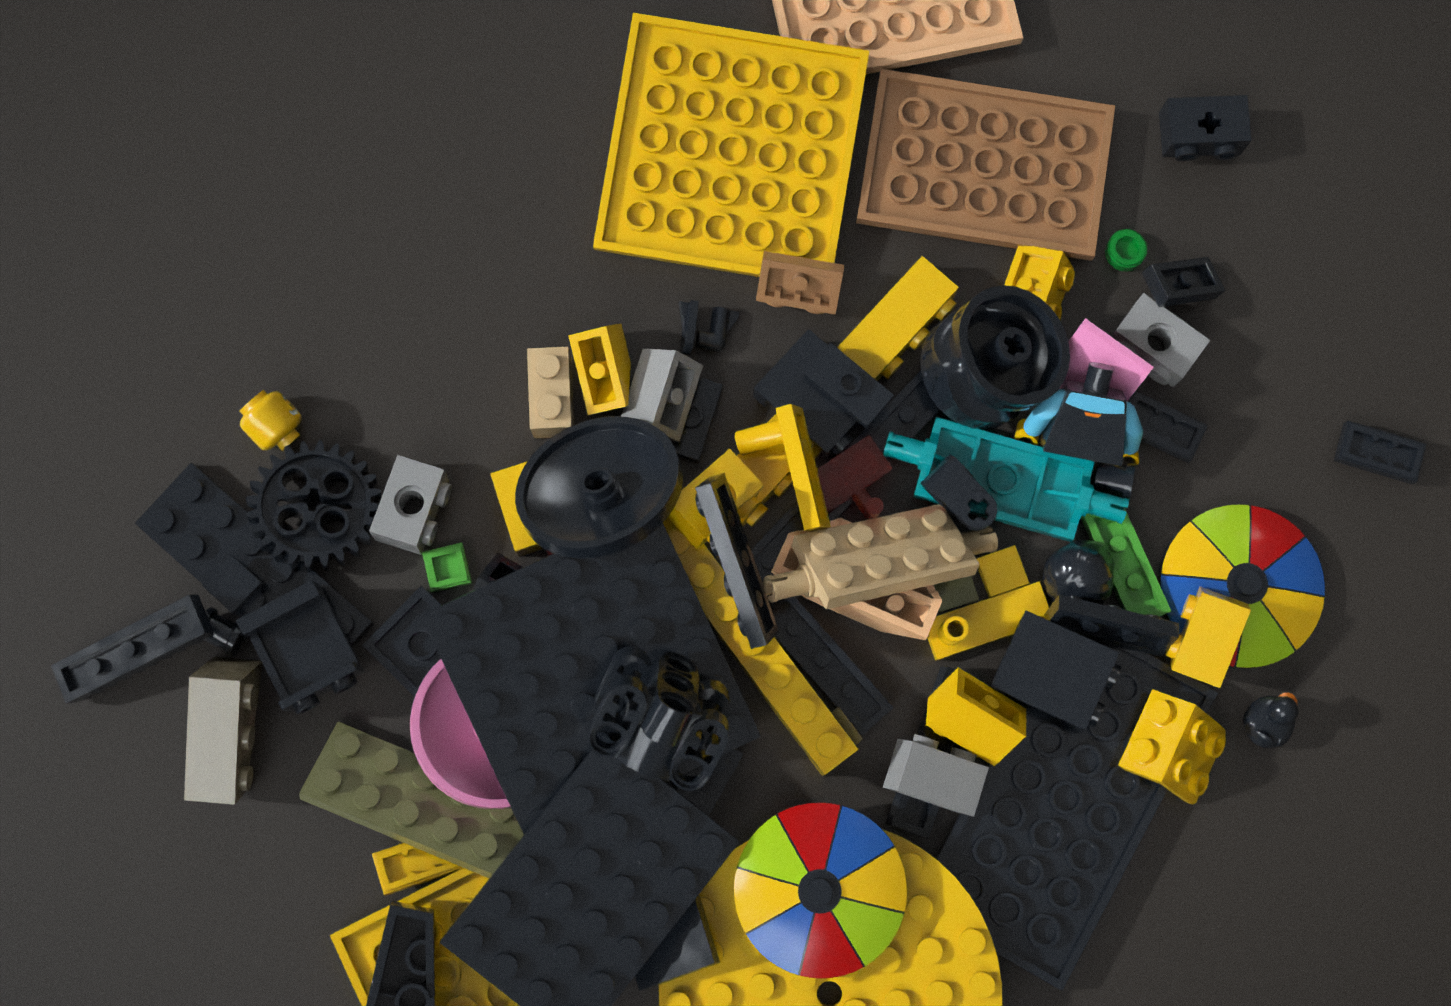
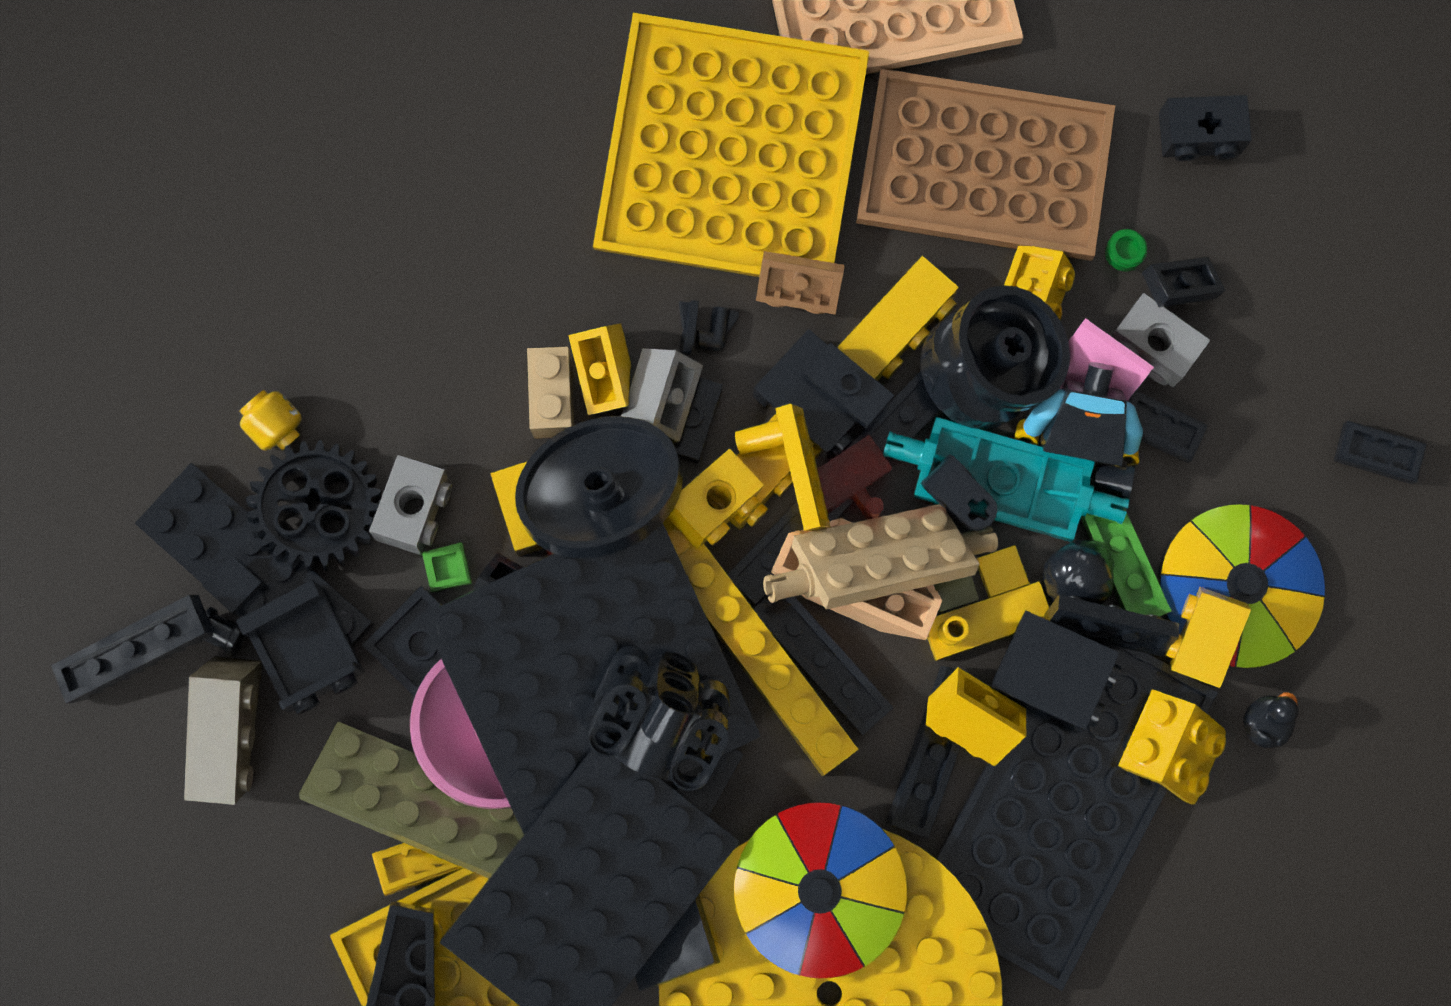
(741, 573): black plate -> none
(847, 725): white sticker -> none
(936, 776): light grey brick -> none

